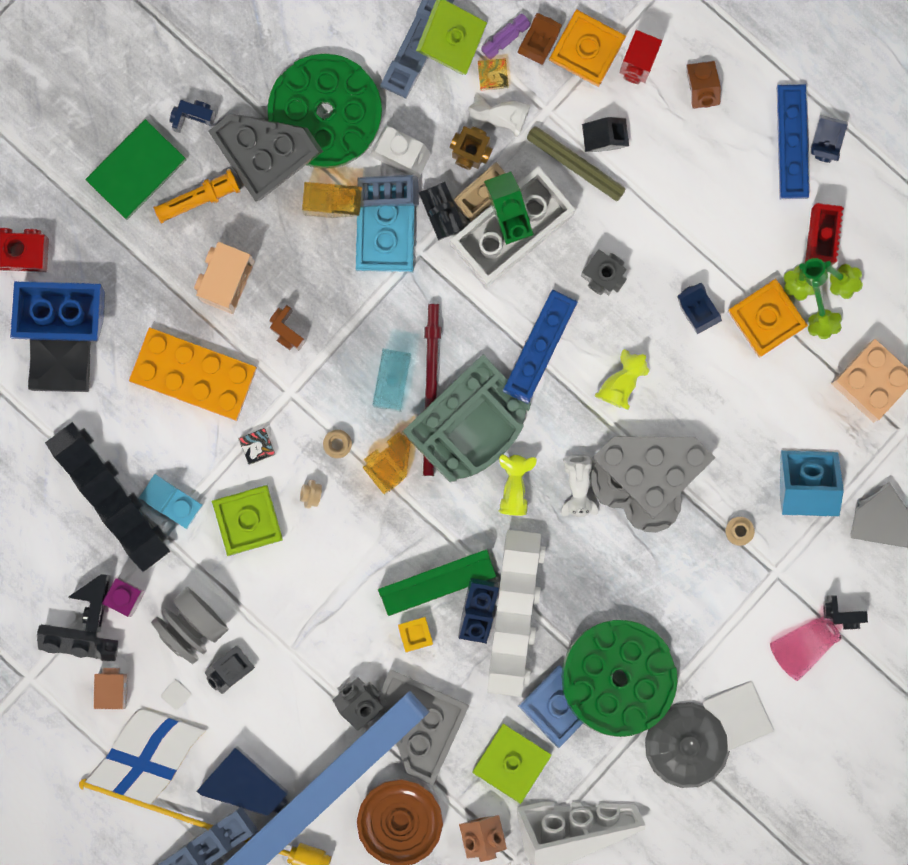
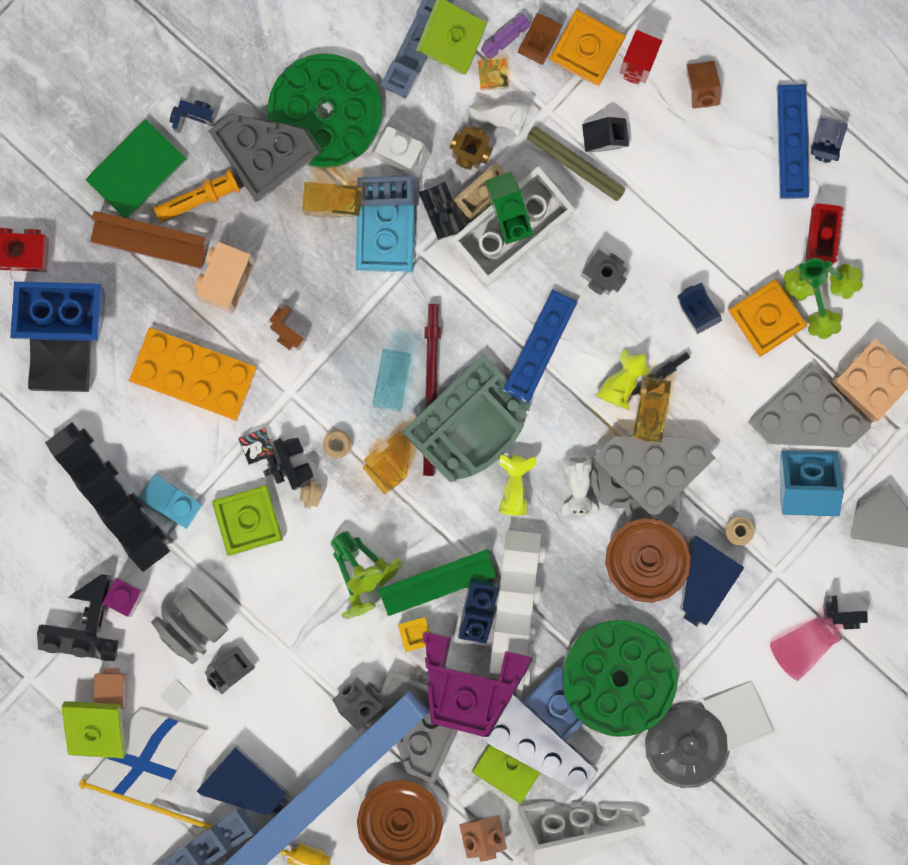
(93, 729): none -> lime plate
(149, 240): none -> dark orange fence
(286, 450): none -> black hips
(363, 579): none -> plant
(466, 699): none -> magenta wing
(540, 746): none -> wing
(648, 560): none -> dark orange hat
(651, 409): none -> clear yellow slope
(665, 370): none -> black hand
(708, 581): none -> dark blue slope
(810, 415): none -> light grey plate

